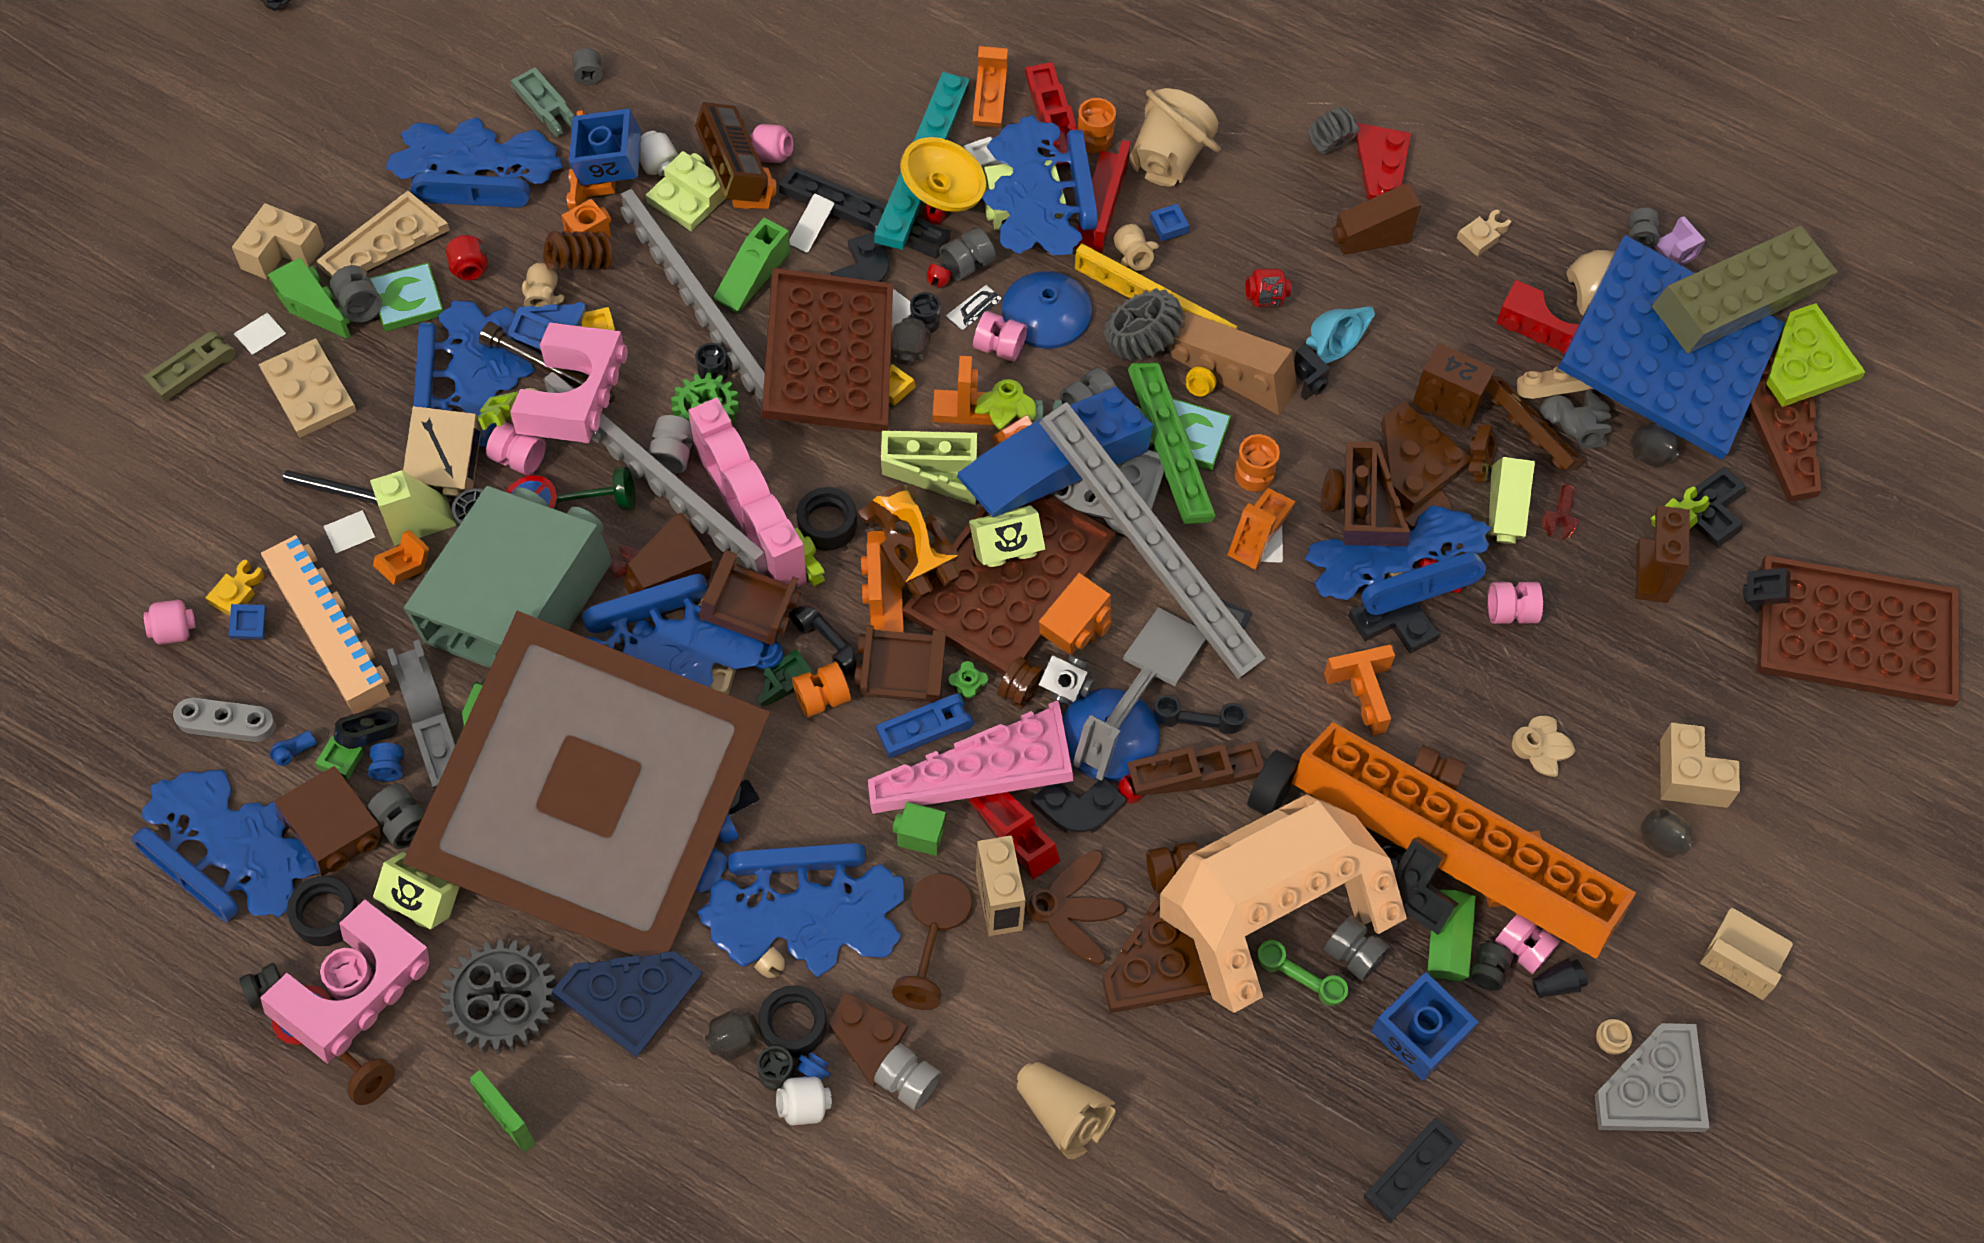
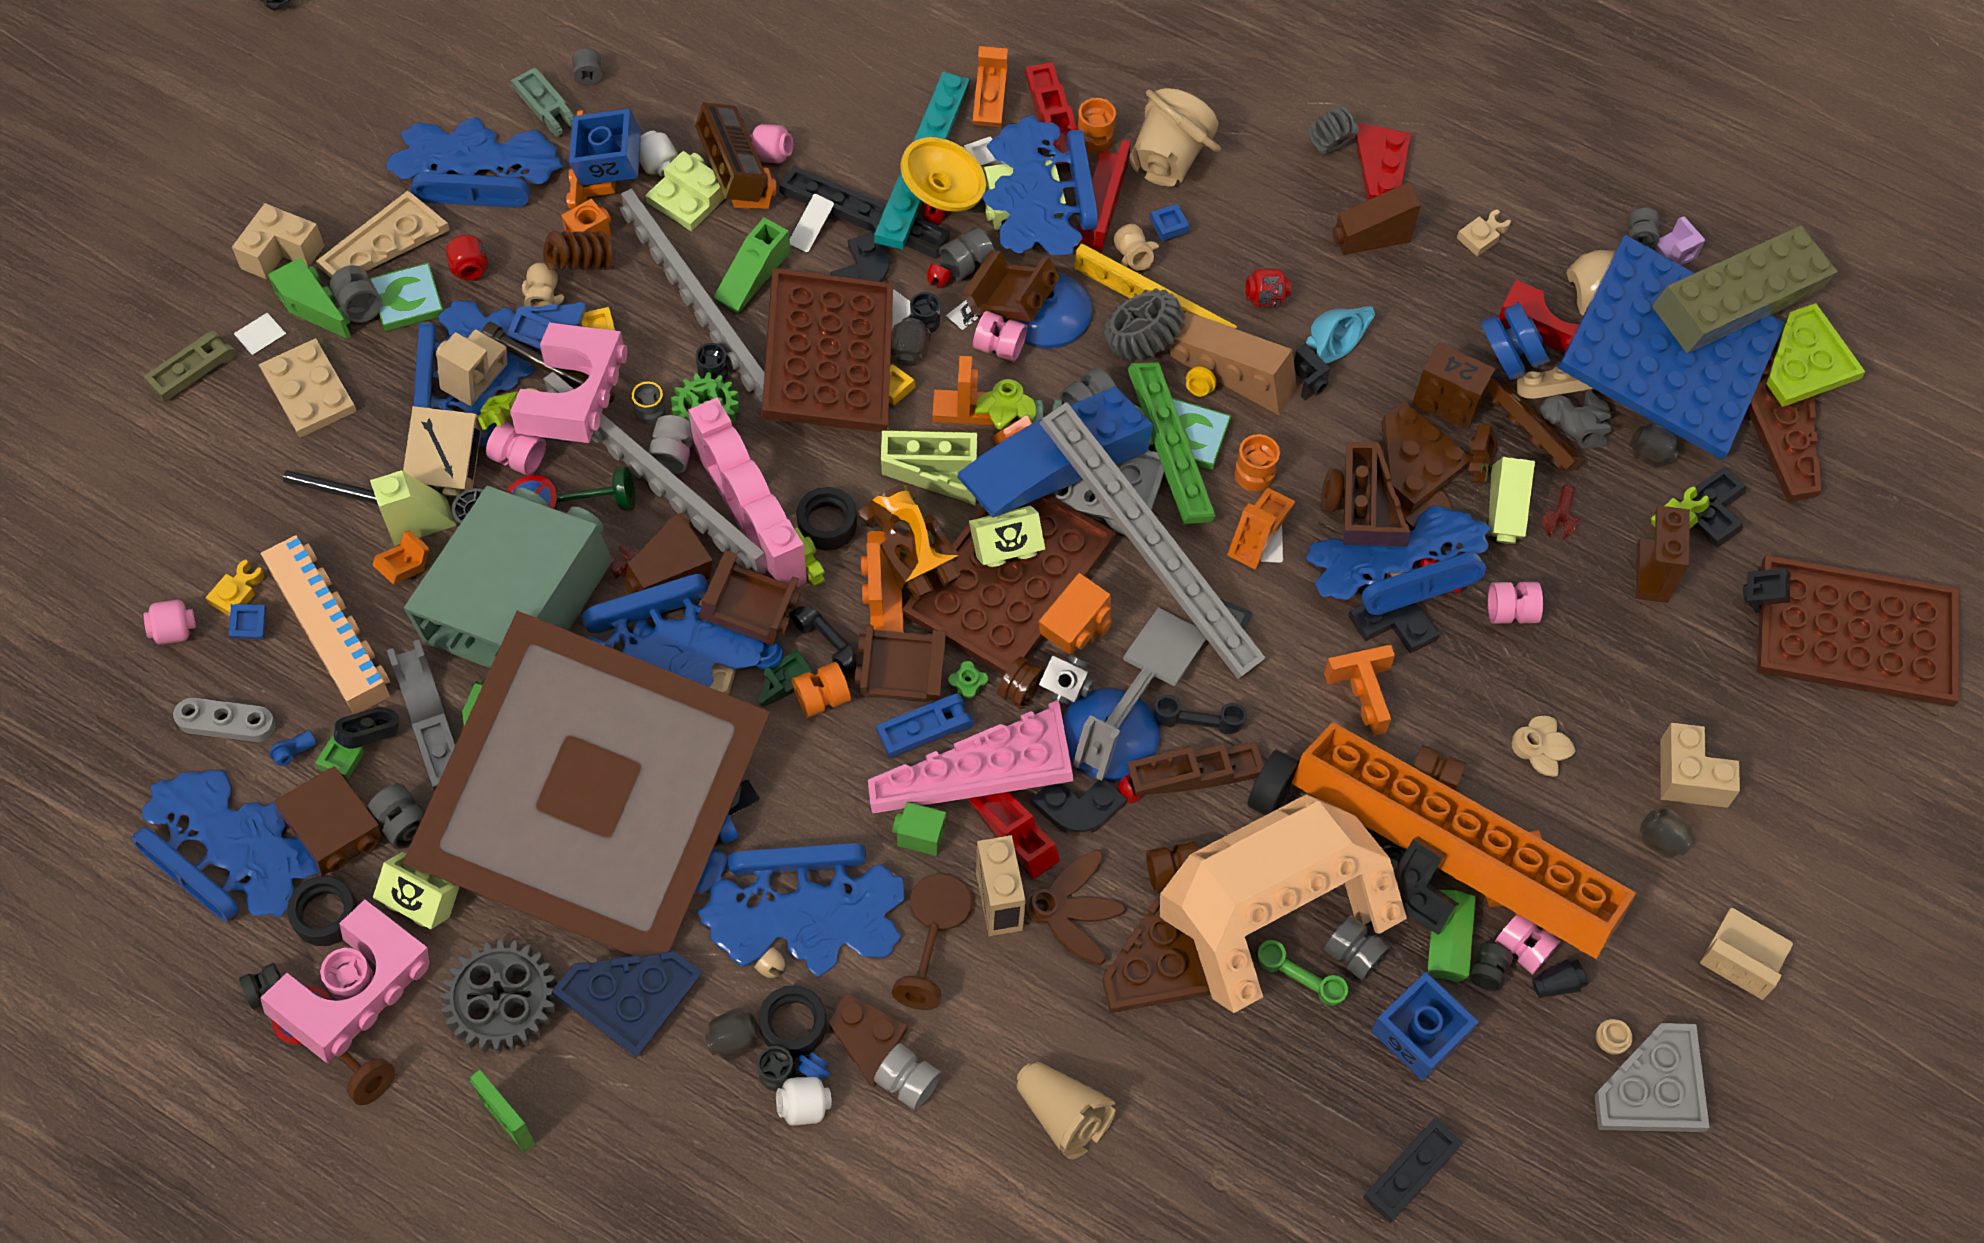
(349, 531): white sticker -> none
(386, 762): blue wheel -> none
(469, 365): none -> tan brick
(648, 402): none -> dark grey wheel
(1010, 289): none -> reddish brown panel
(1515, 341): none -> blue wheel

